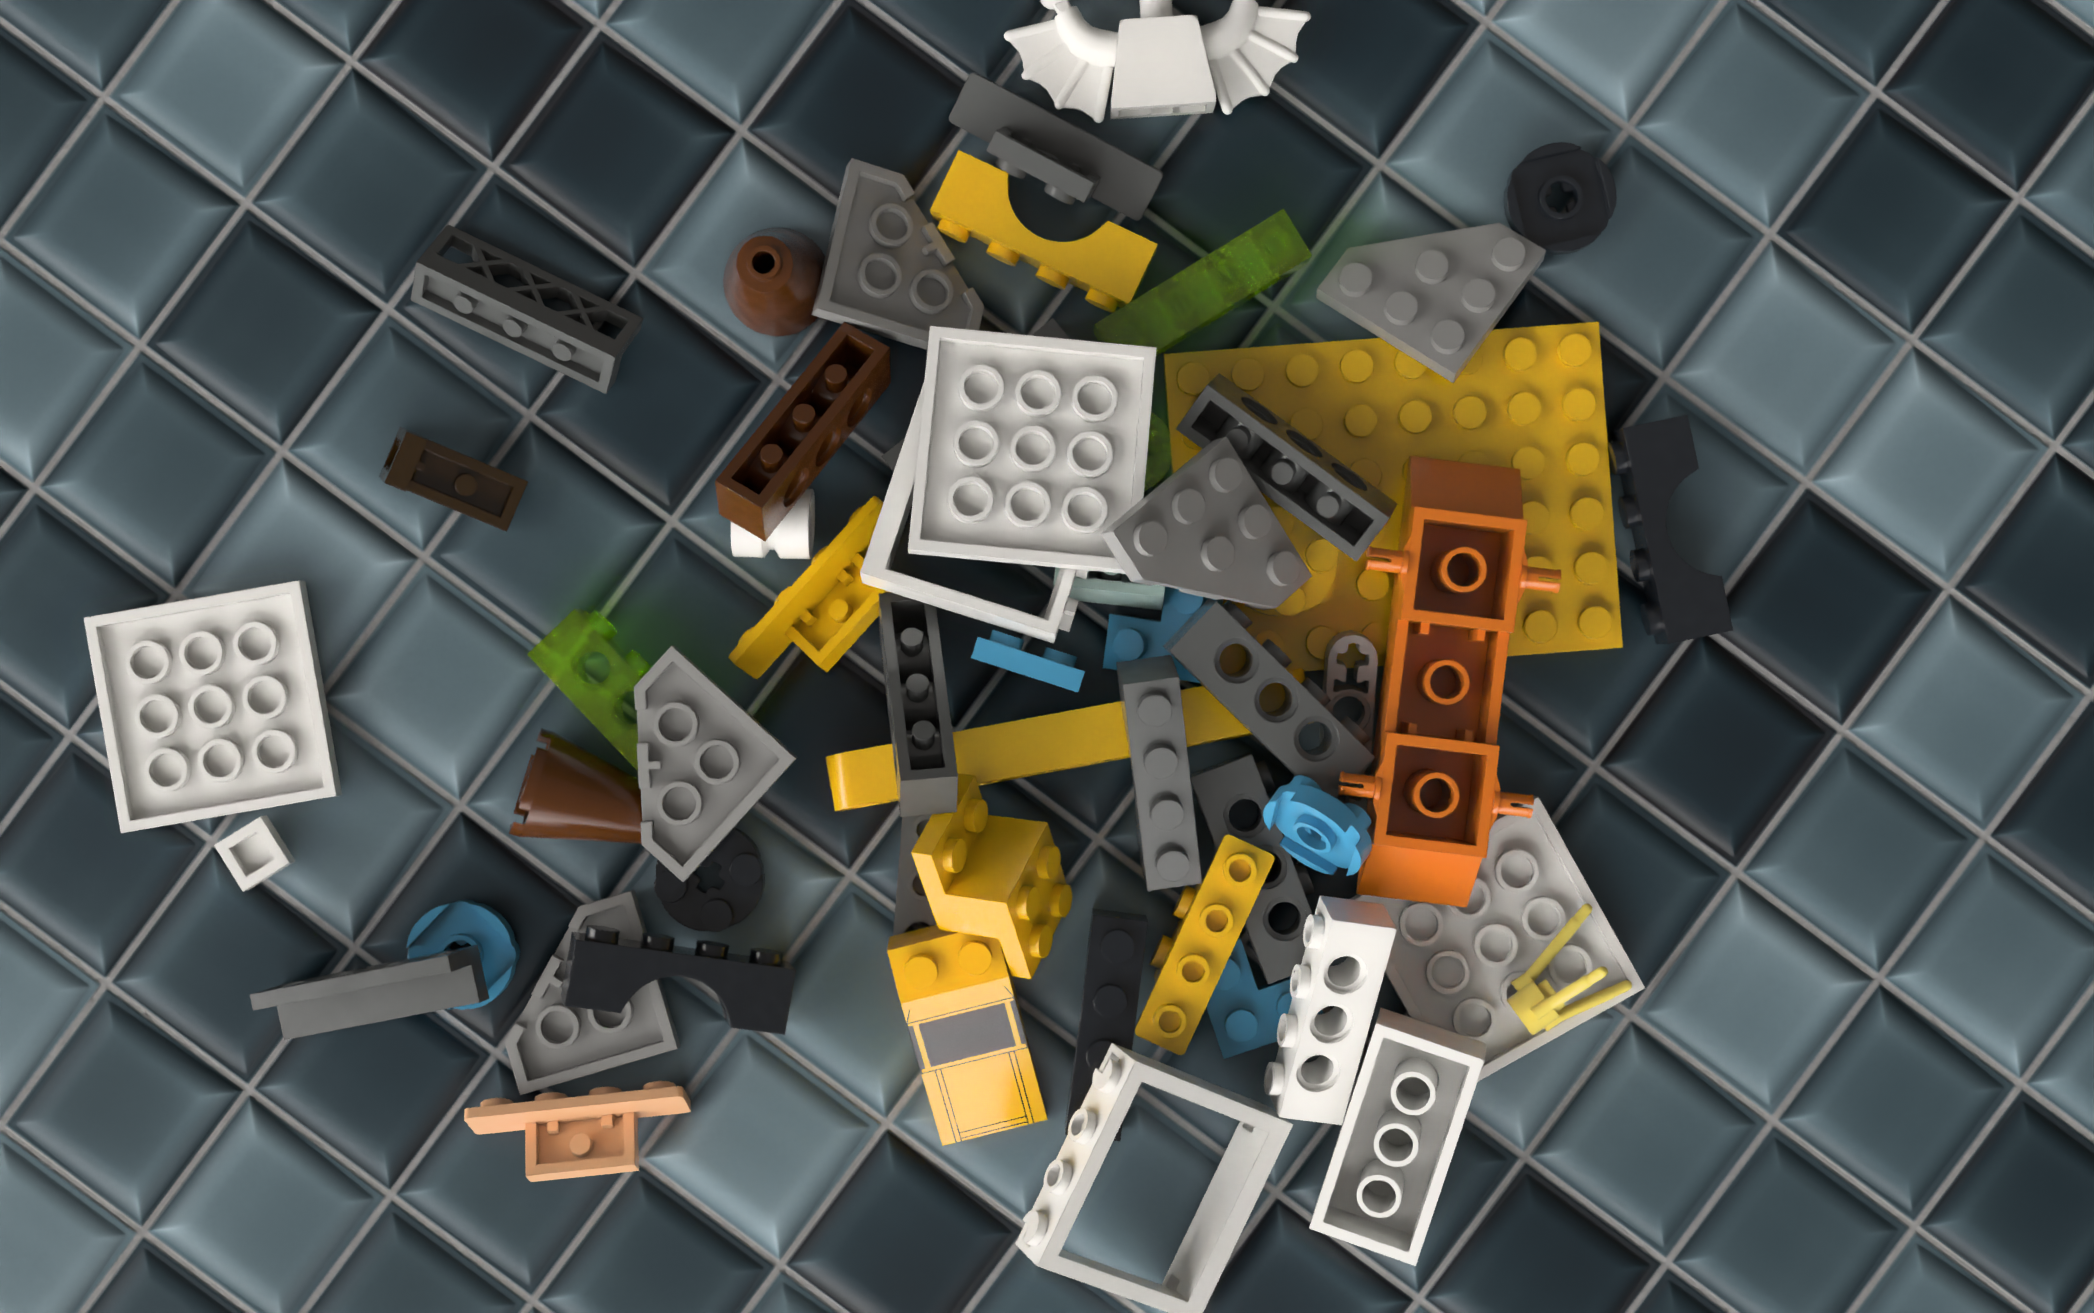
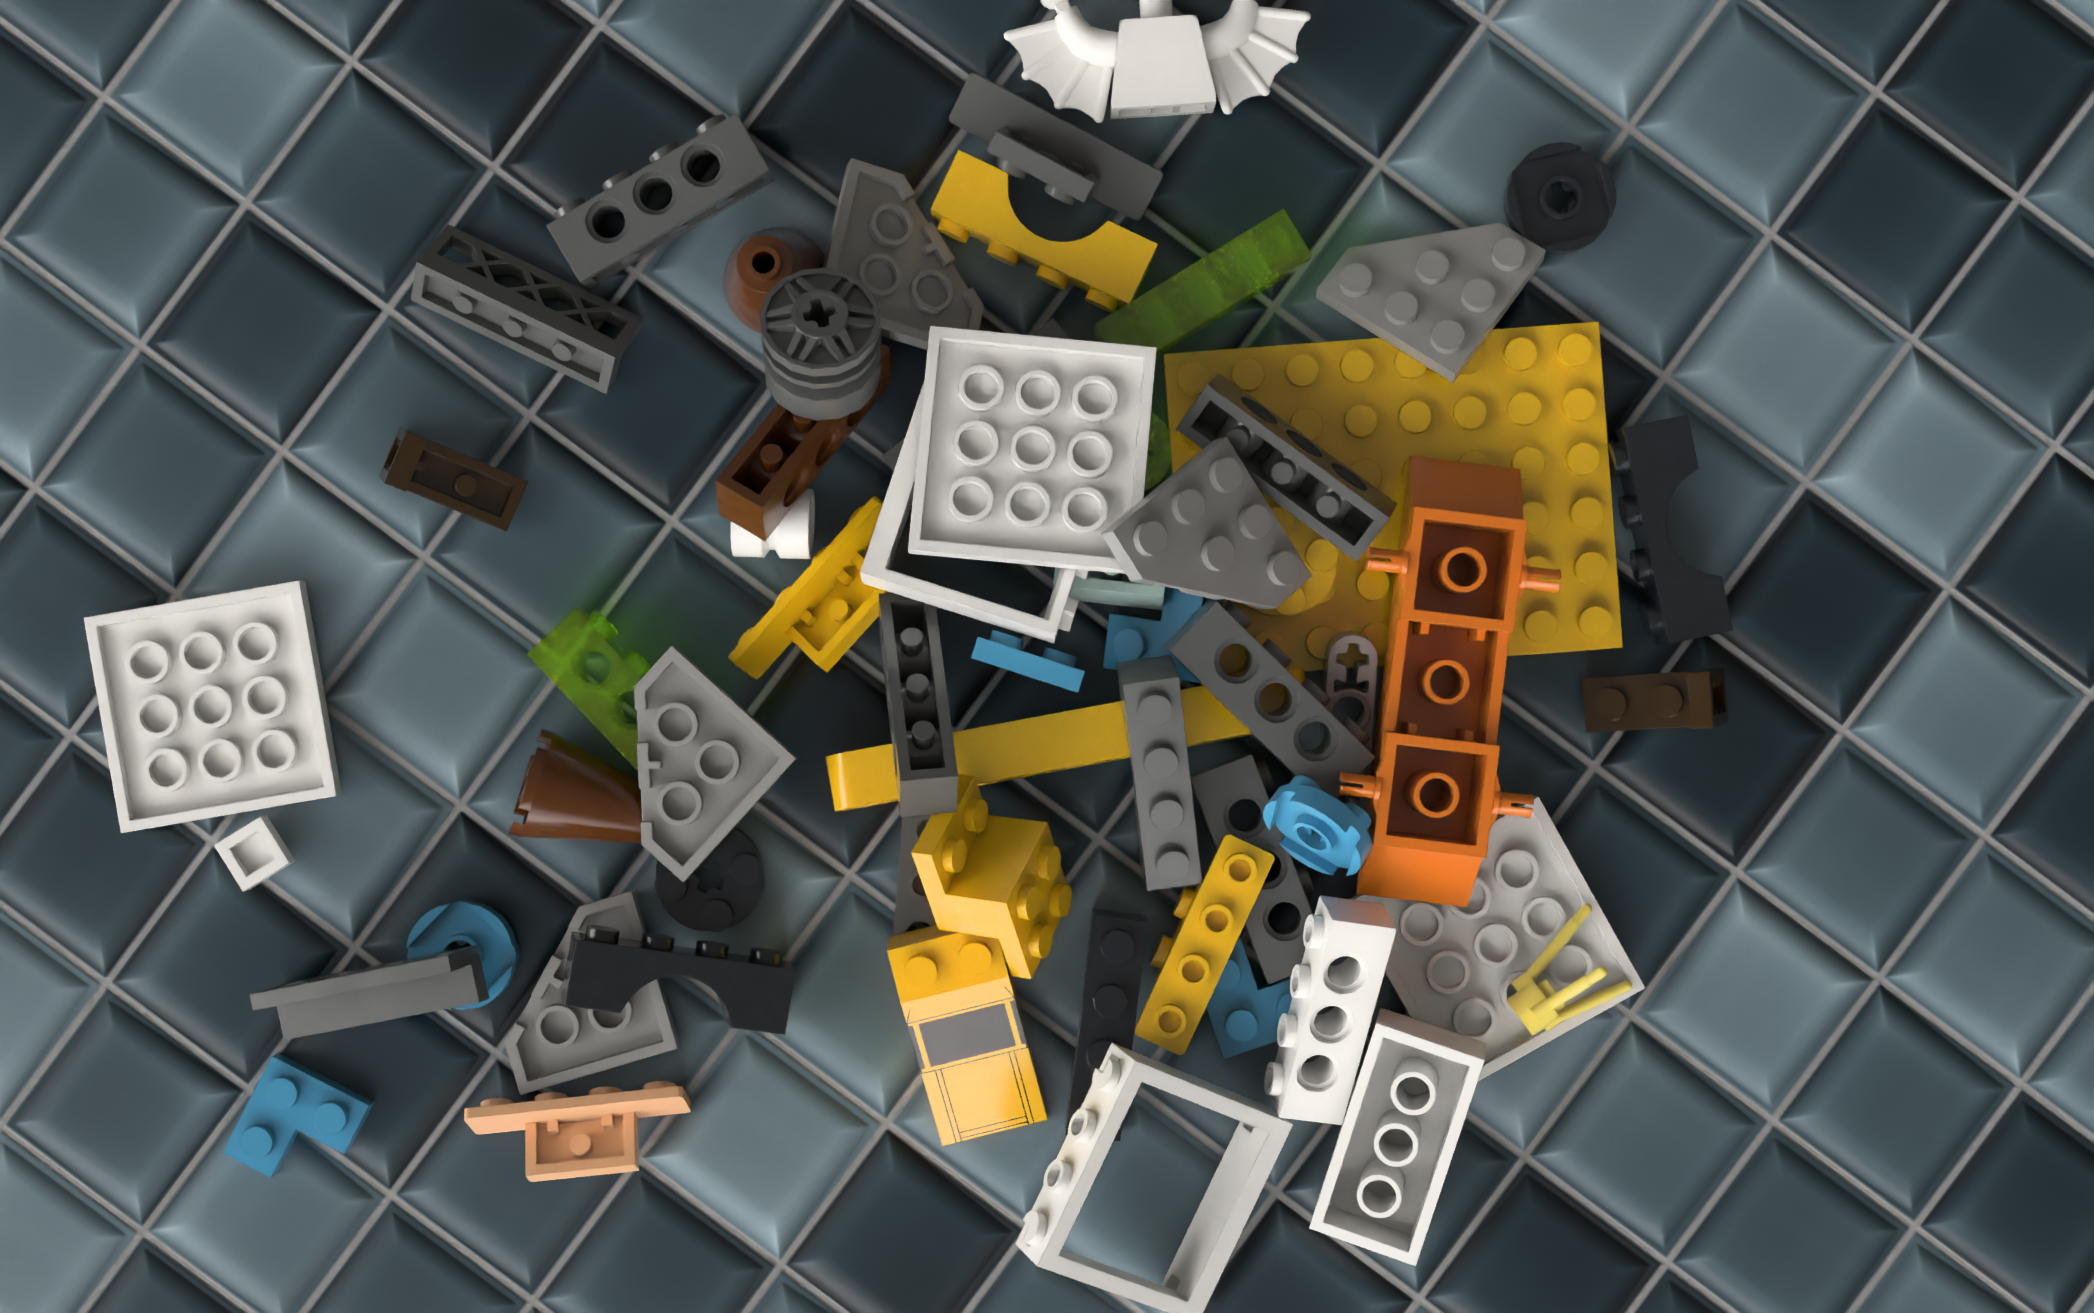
(291, 1101): none -> dark azure plate
(647, 230): none -> dark grey brick
(821, 343): none -> dark grey wheel
(1656, 701): none -> dark brown bracket

